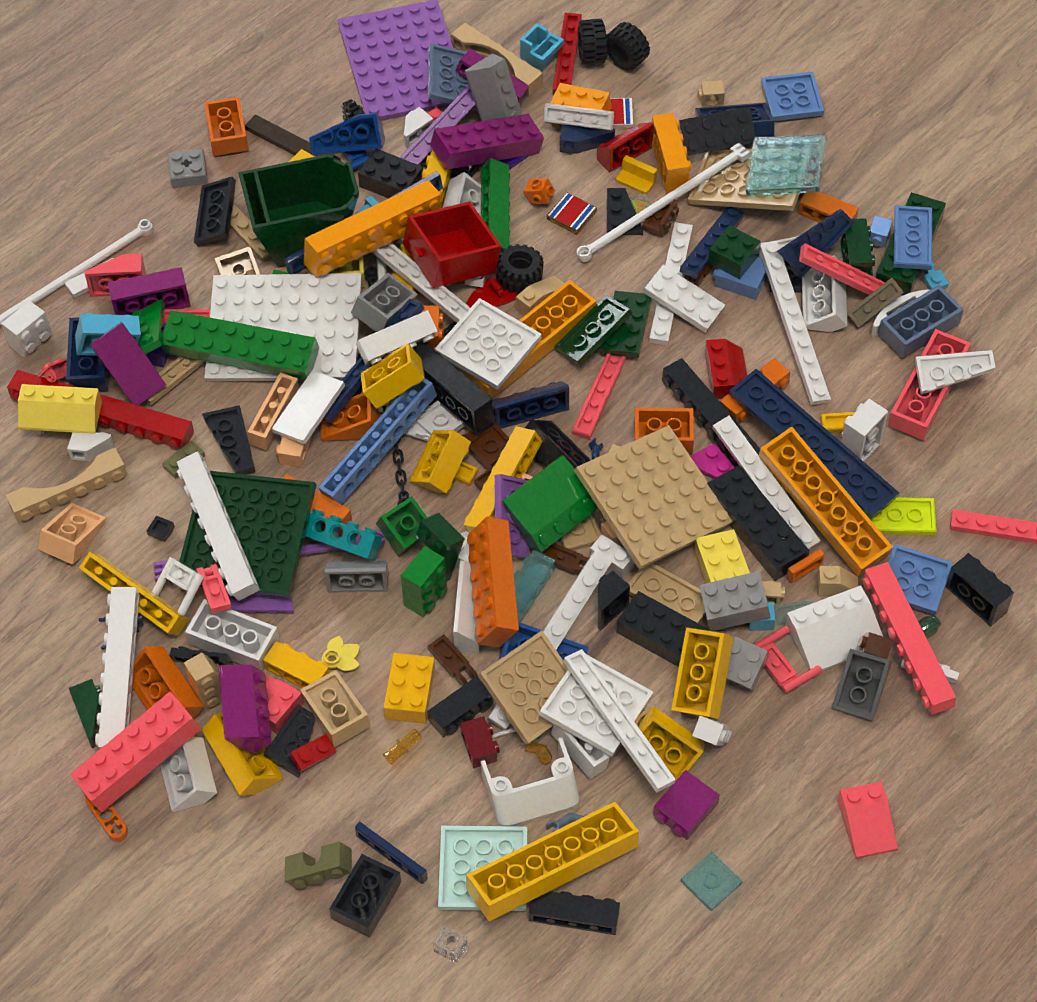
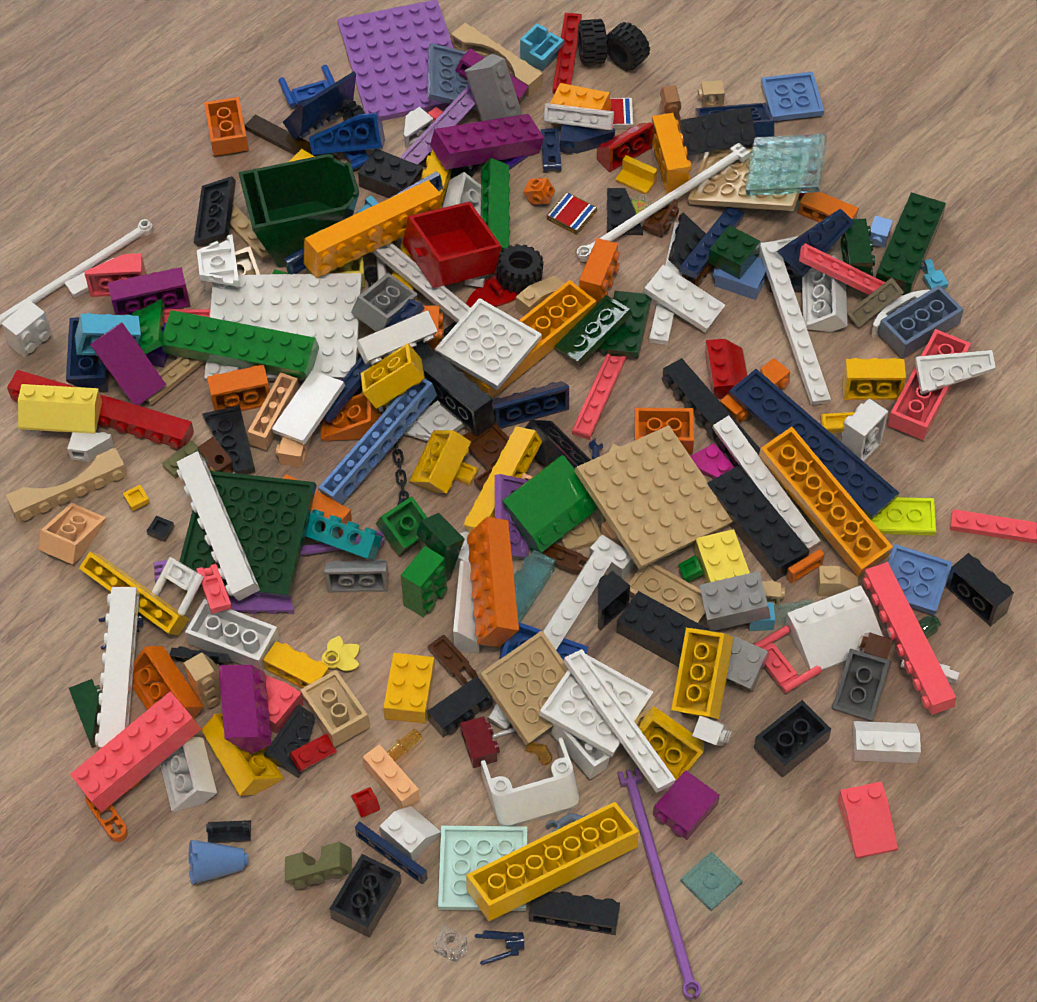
(55, 370): coral hinge -> none
(136, 497): none -> yellow plate
(187, 167): light grey brick -> none
(214, 860): none -> medium blue cone
(215, 456): none -> reddish brown torso
(218, 263): none -> white wing
(229, 831): none -> black hinge
(239, 387): none -> orange brick
(302, 94): none -> blue plate
(320, 107): none -> dark blue slope
(365, 802): none -> red slope
(391, 777): none -> light nougat brick
(409, 832): none -> white slope
(513, 941): none -> dark blue plant
(551, 150): none -> dark blue plate
(600, 269): none -> orange brick
(662, 889): none -> medium lavender hinge
(670, 101): none -> medium nougat brick
(686, 239): none -> black wing
(691, 568): none -> green plate
(792, 738): none -> black brick
(873, 379): none -> yellow brick
(886, 742): none -> white slope
(913, 237): medium blue tile -> none

